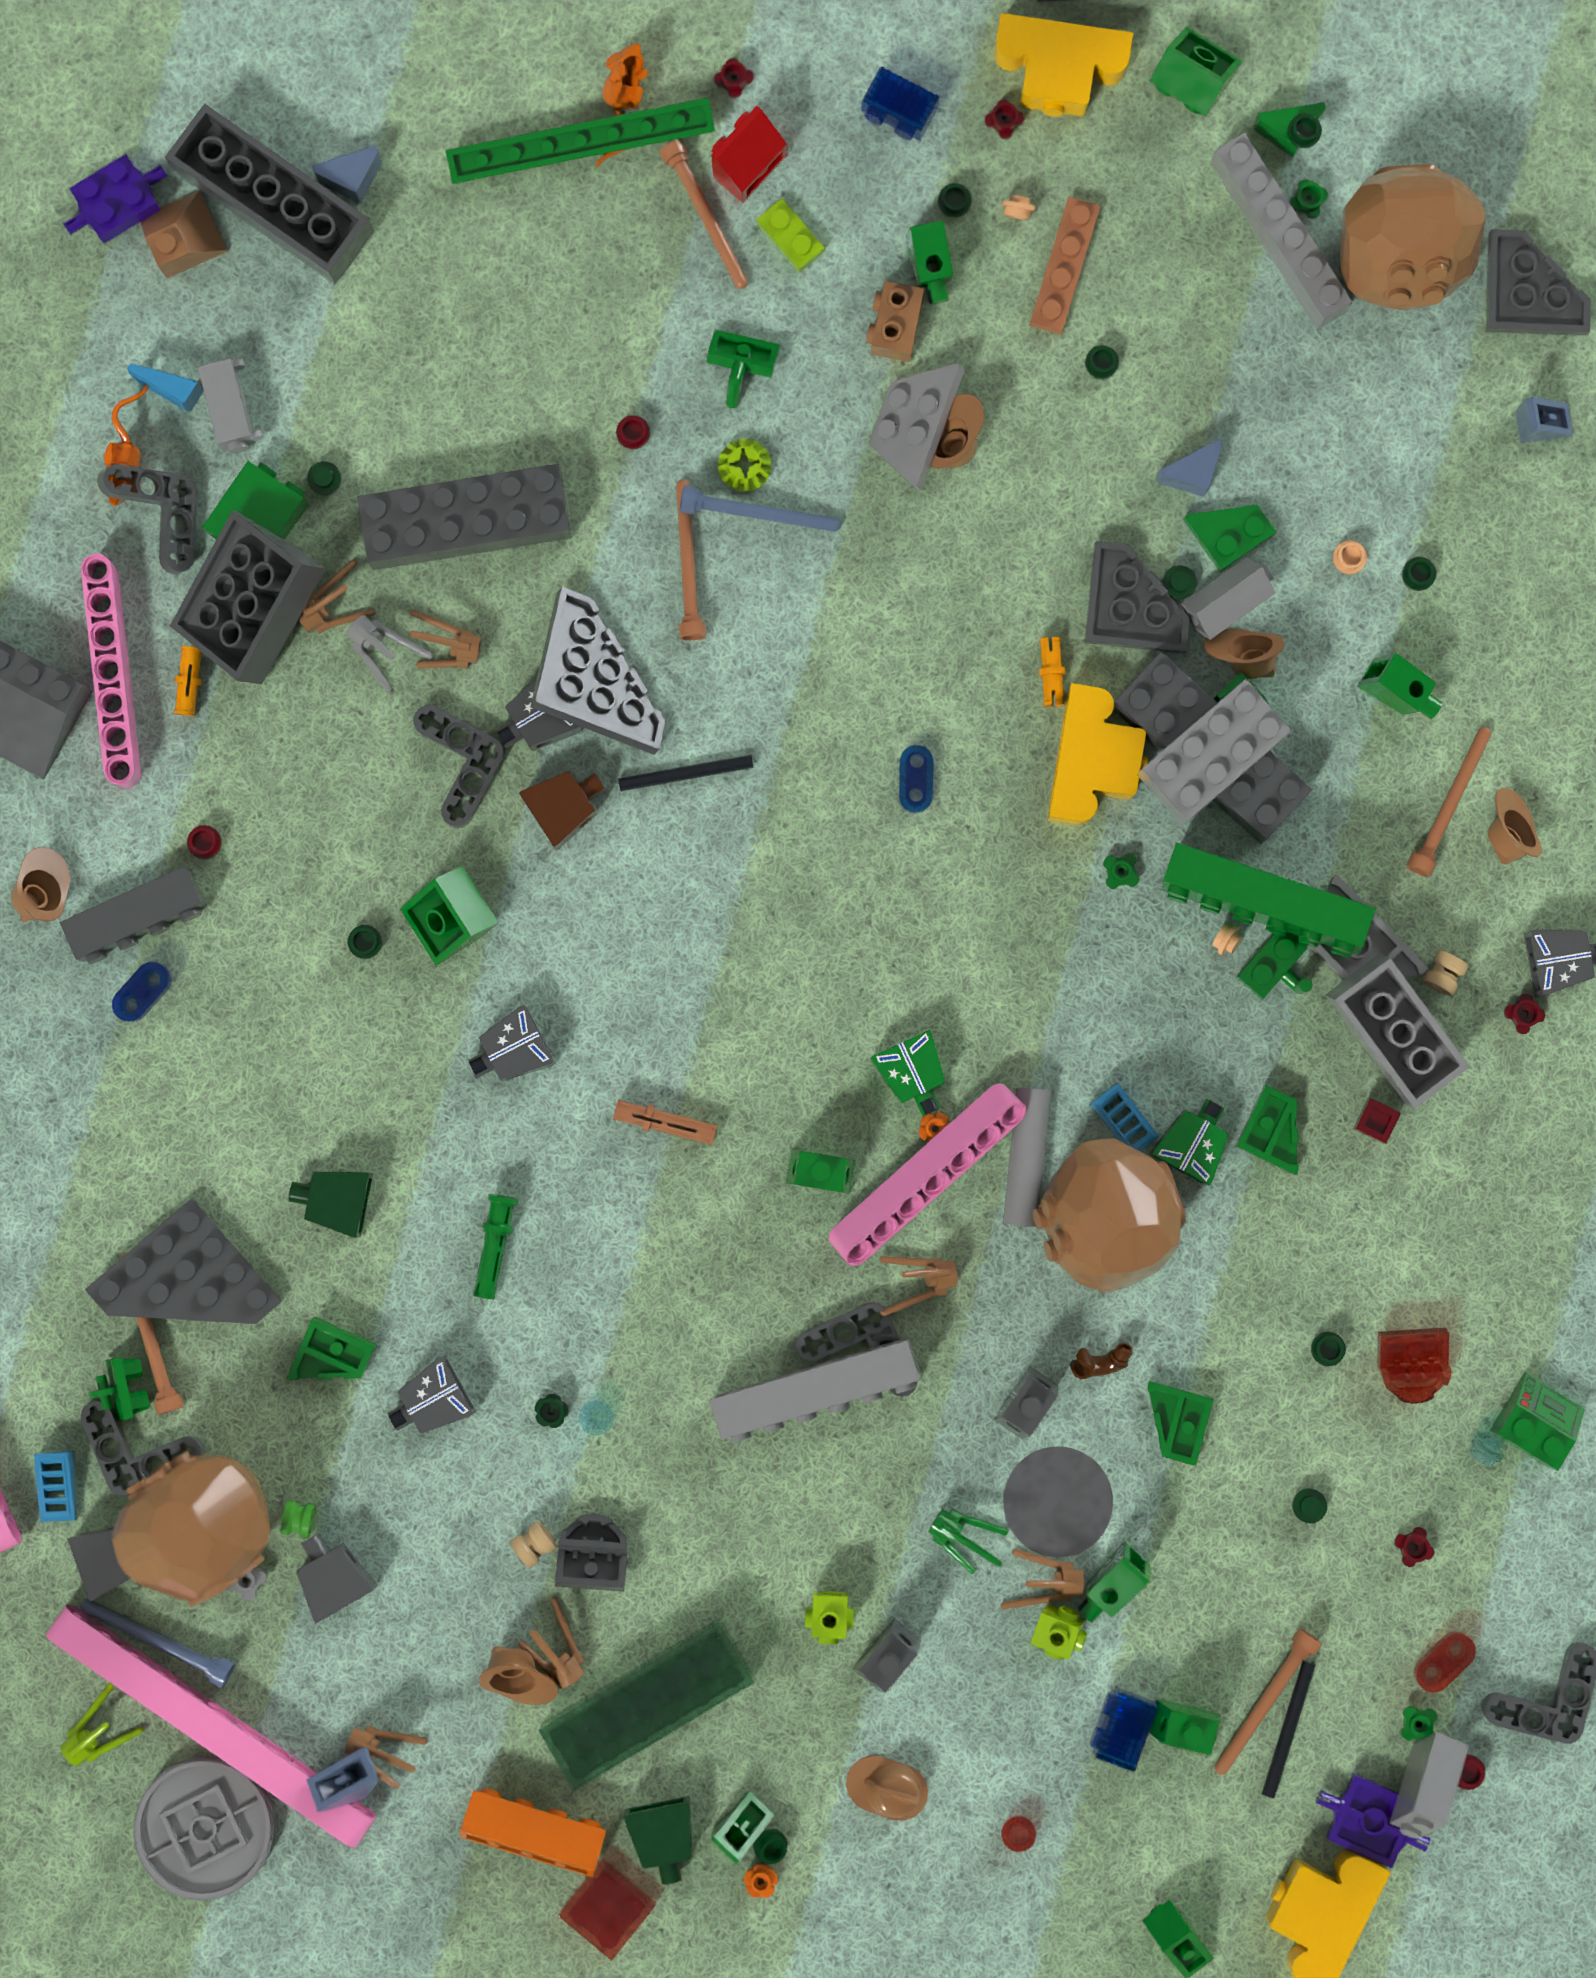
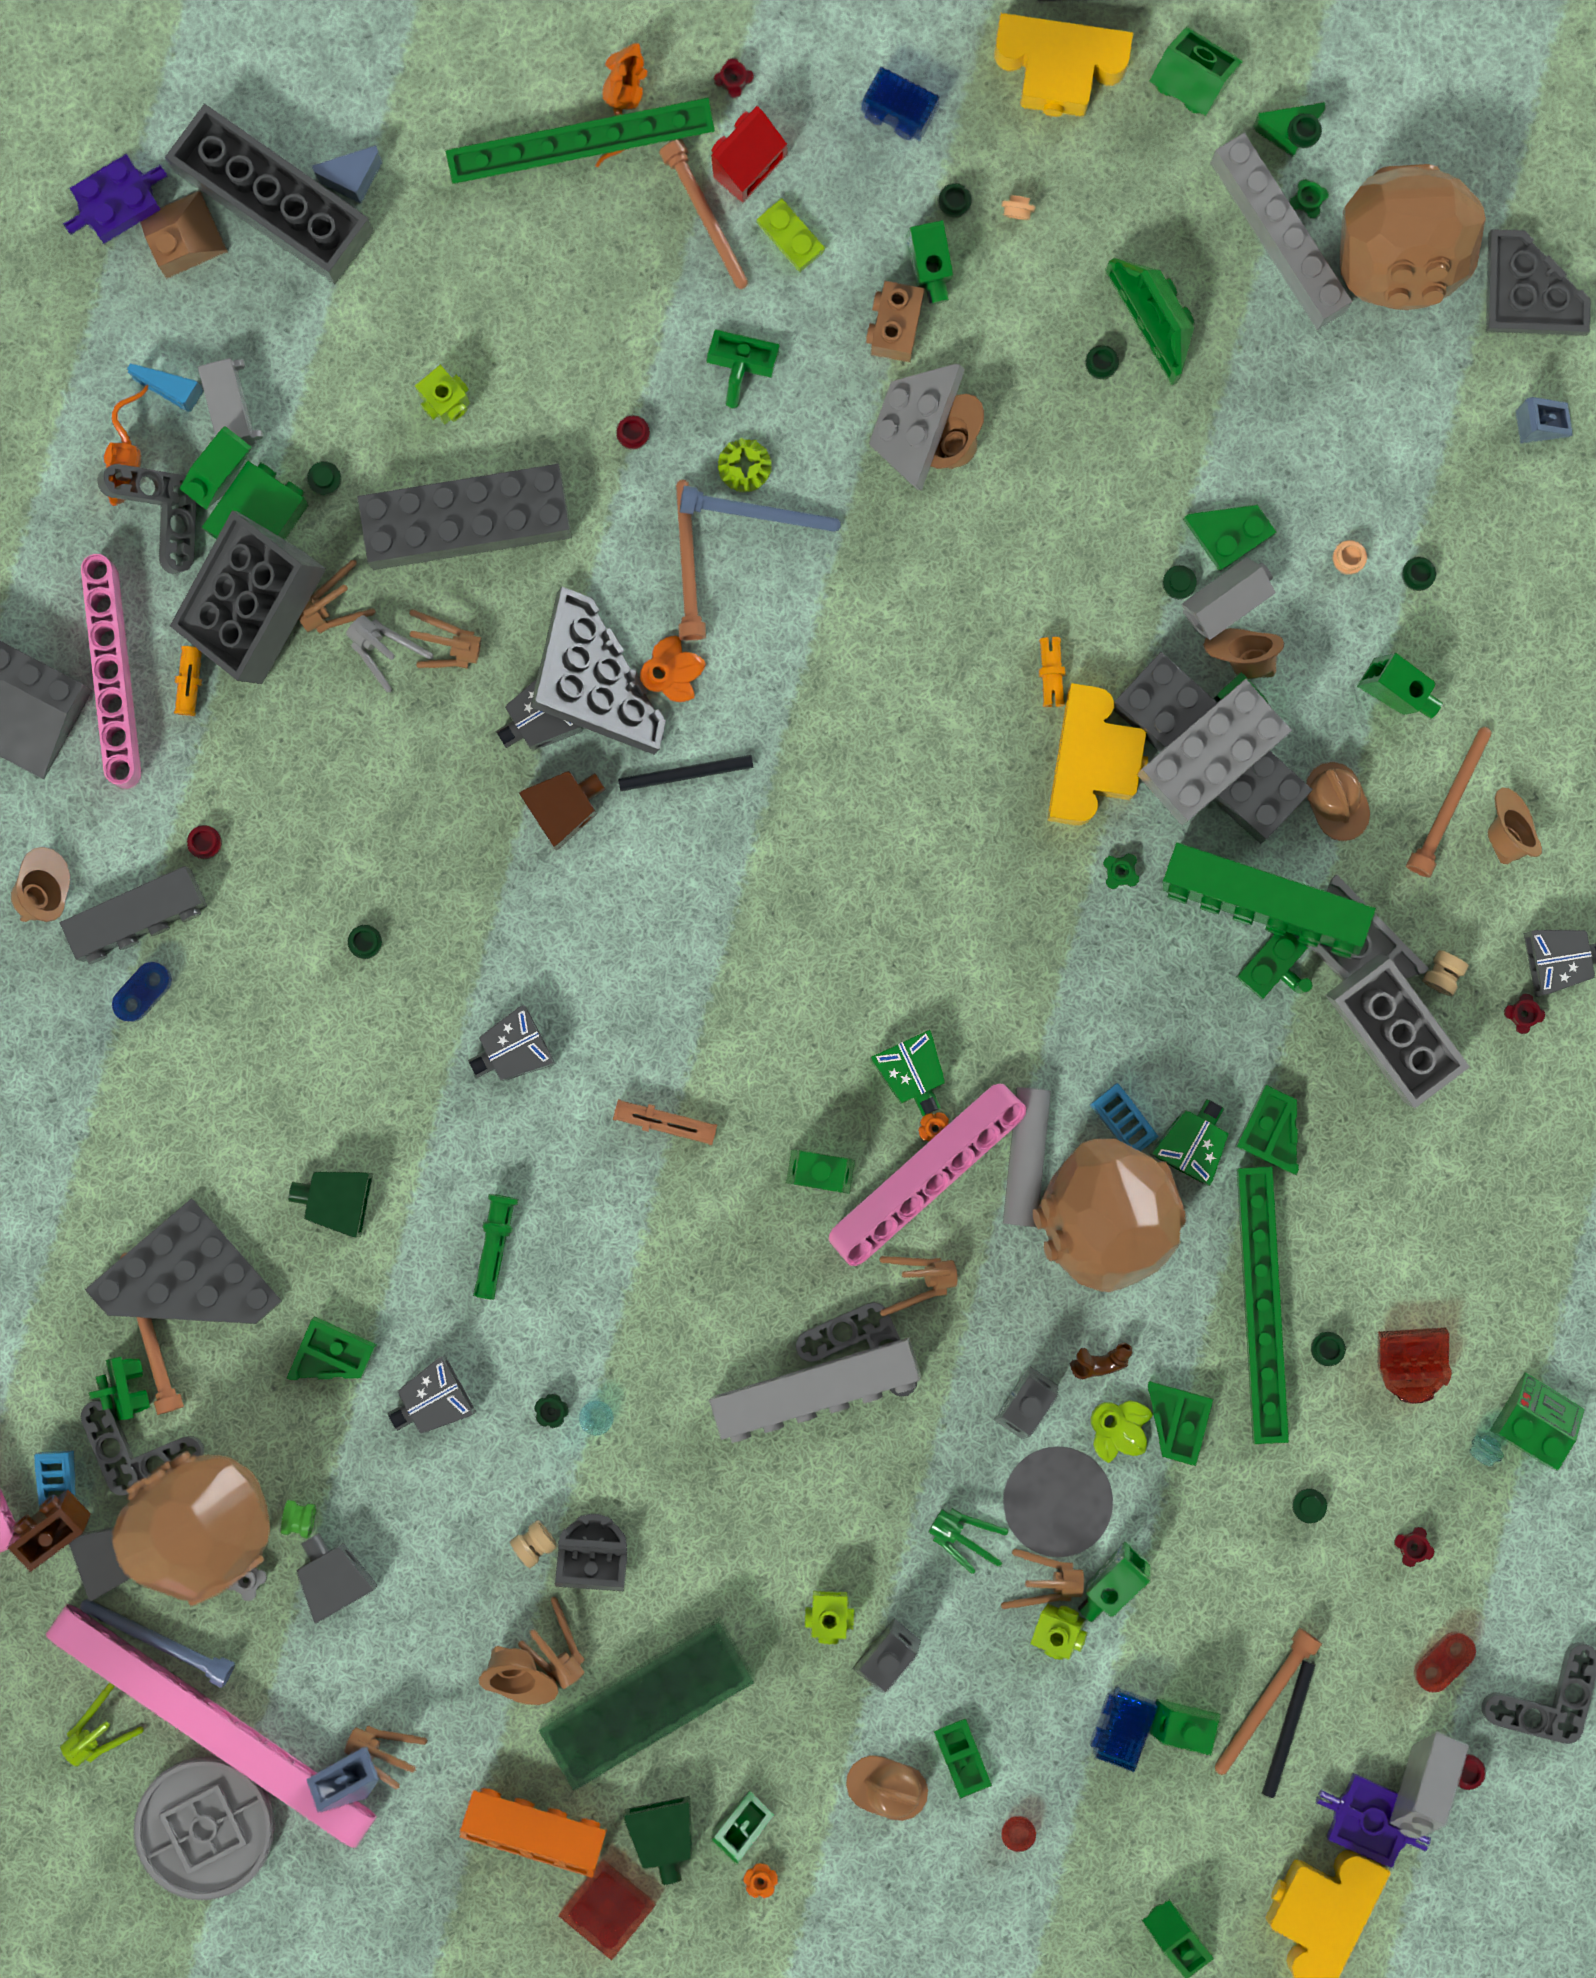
(49, 1530): none -> reddish brown brick
(215, 468): none -> green slope
(443, 395): none -> lime brick
(449, 915): green slope -> none
(470, 751): dark grey beam -> none
(677, 668): none -> orange plate
(770, 1846): dark green plate -> none
(916, 779): clear blue plate -> none
(962, 1758): none -> green slope
(1004, 109): dark red plate -> none
(1064, 265): nougat plate -> none
(1123, 1433): none -> lime plate
(1131, 605): dark grey plate -> none
(1156, 312): none -> green wedge
(1193, 471): sand blue slope -> none
(1227, 939): light nougat plate -> none
(1262, 1305): none -> green plate
(1338, 801): none -> medium nougat piece
(1377, 1120): dark red plate -> none
(1411, 1717): green plate -> none

